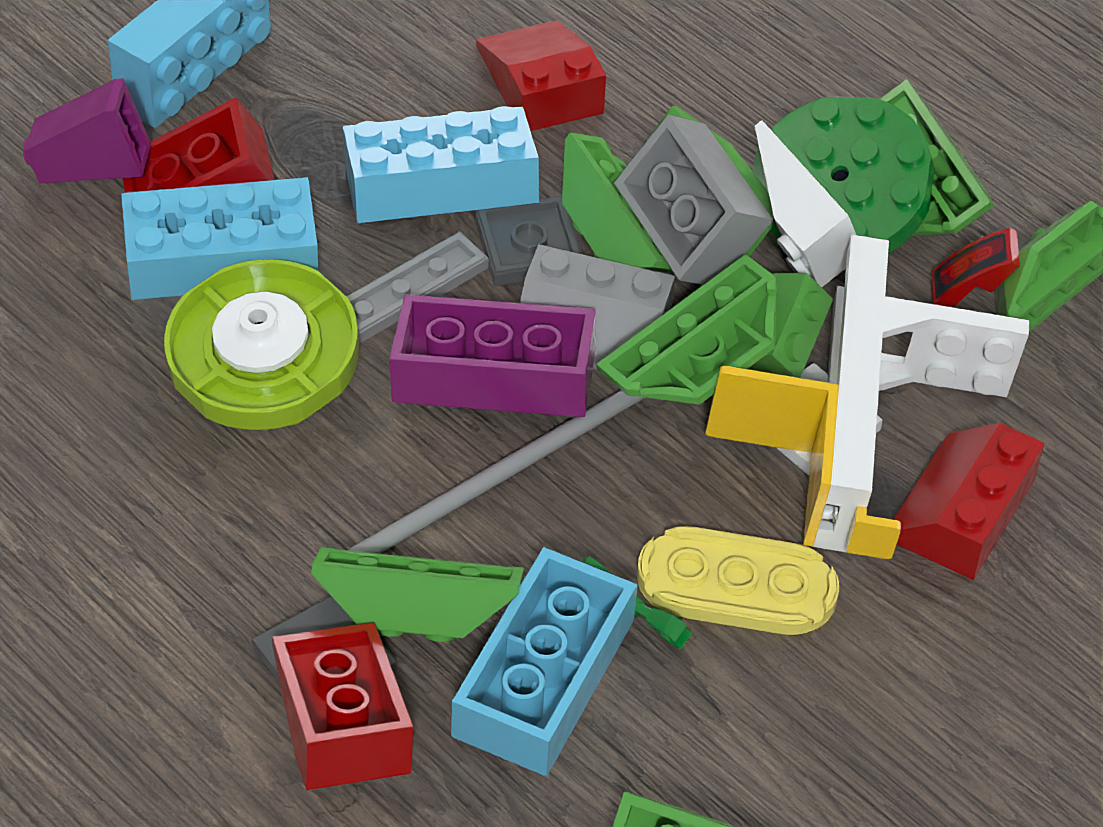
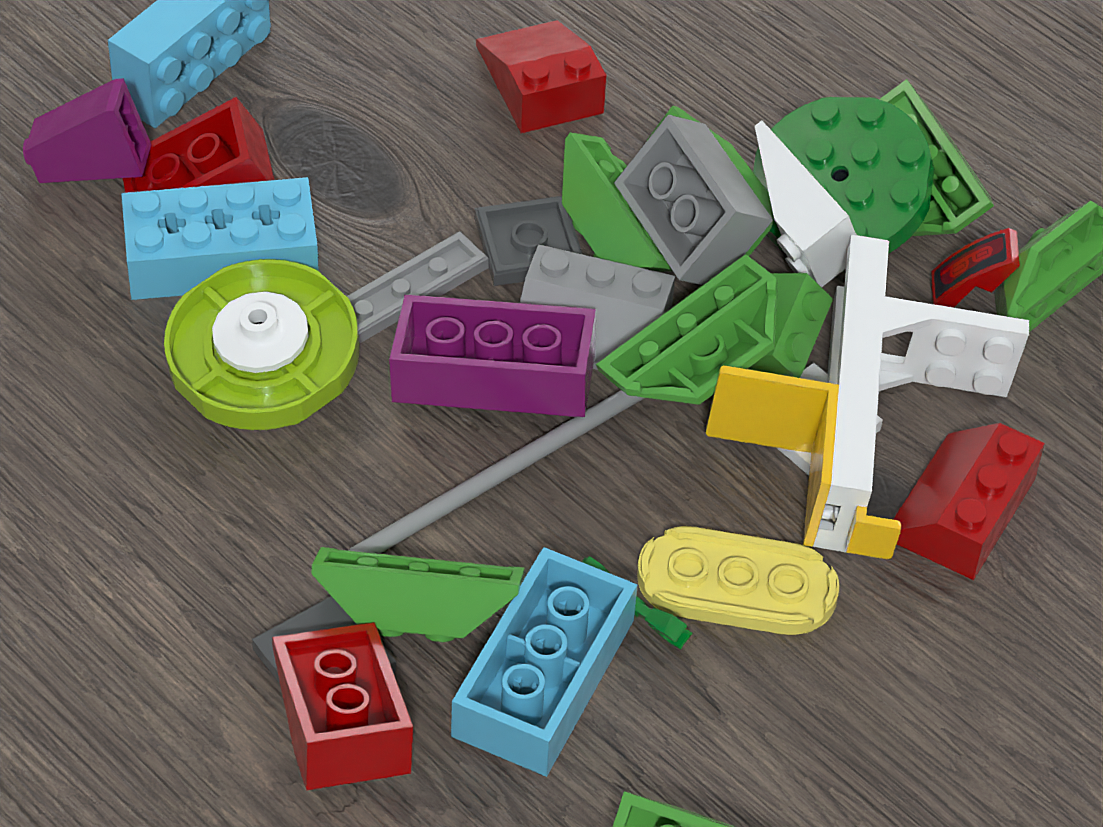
(441, 164): medium azure brick -> none

